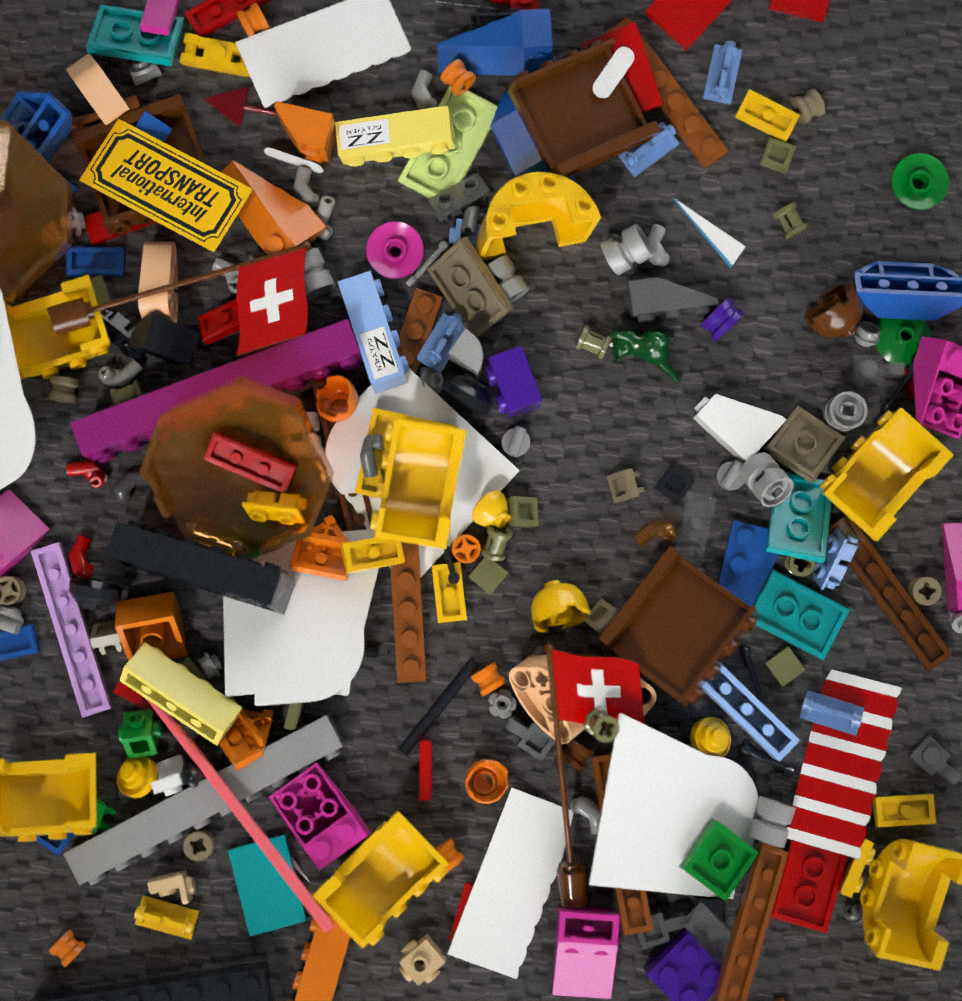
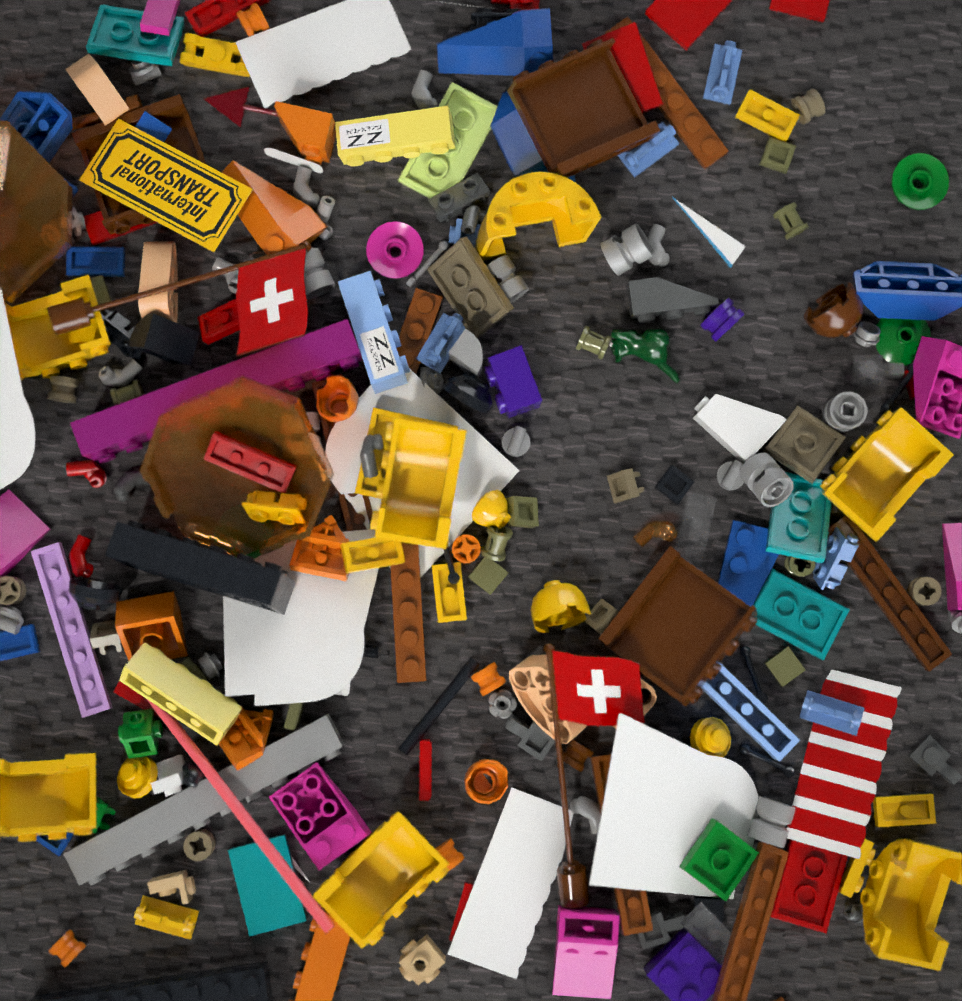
(458, 77): orange wheel -> none
(609, 725): olive bush -> none
(613, 72): white sticker -> none

